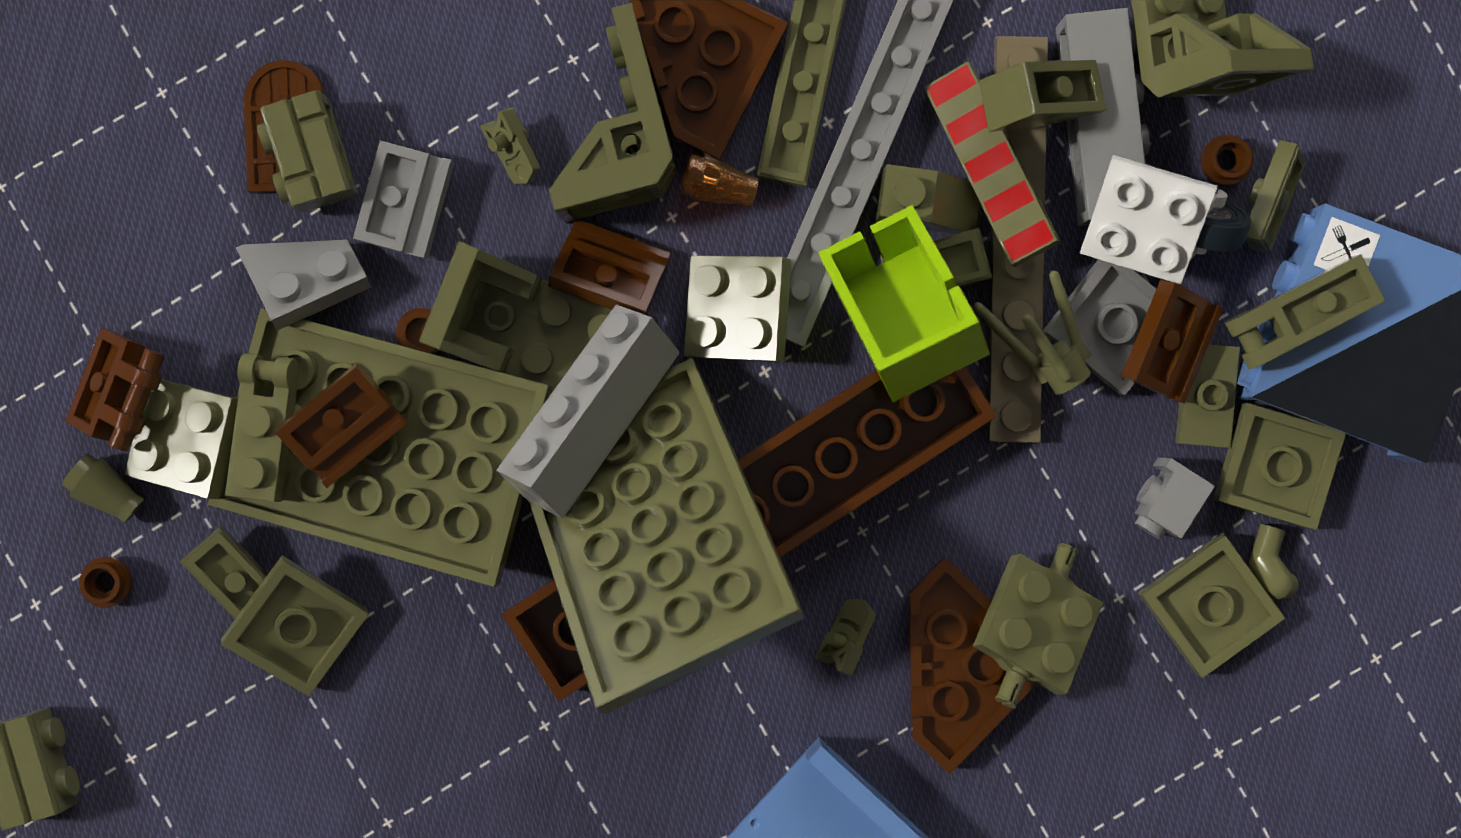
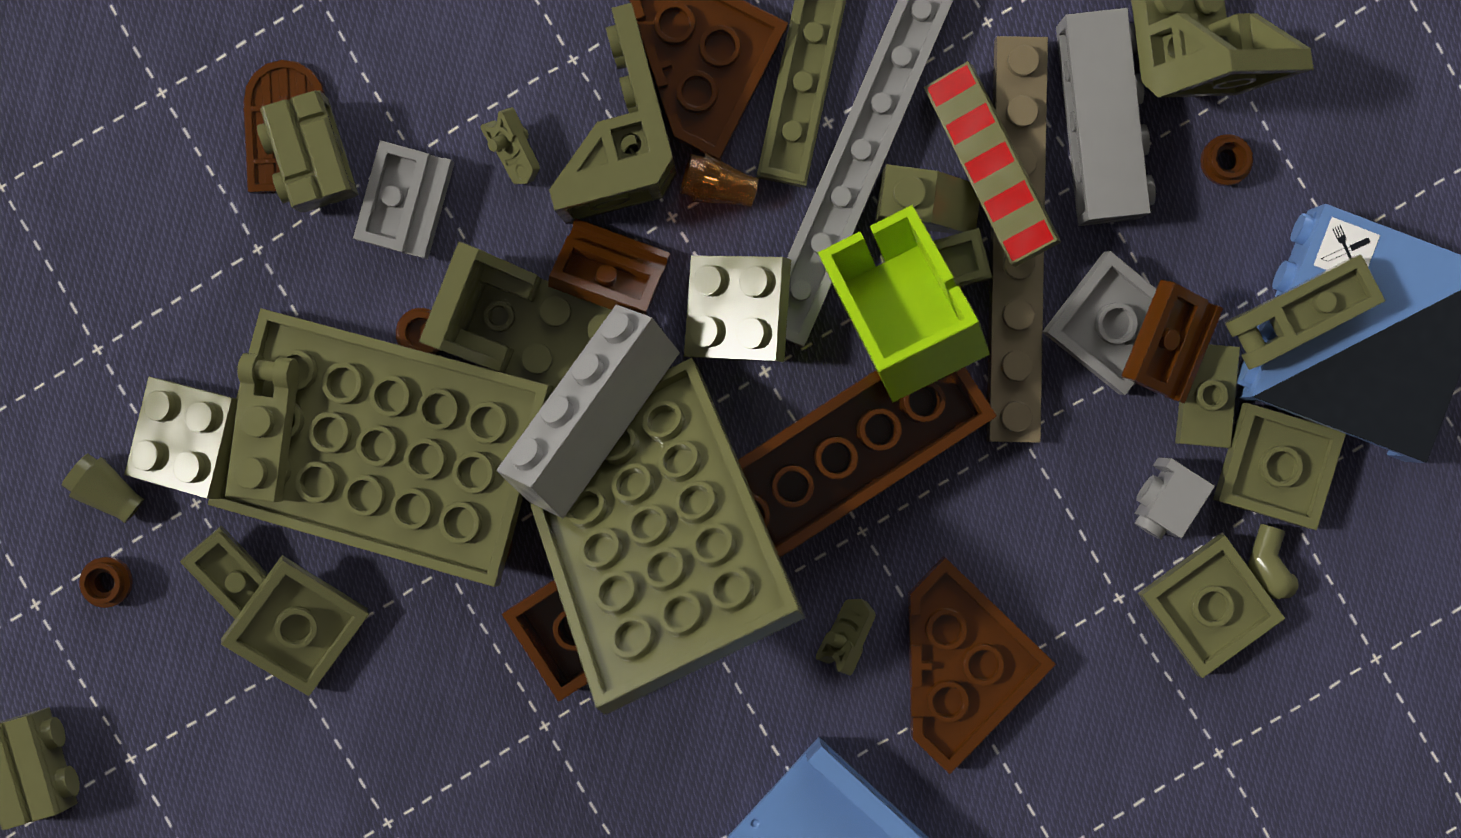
(104, 386): reddish brown plate -> none
(302, 277): light grey wing -> none
(341, 425): reddish brown plate -> none
(1038, 625): olive plate -> none
(1041, 94): olive slope -> none
(1060, 364): olive plant -> none
(1160, 220): white plate -> none
(1273, 195): olive plate -> none

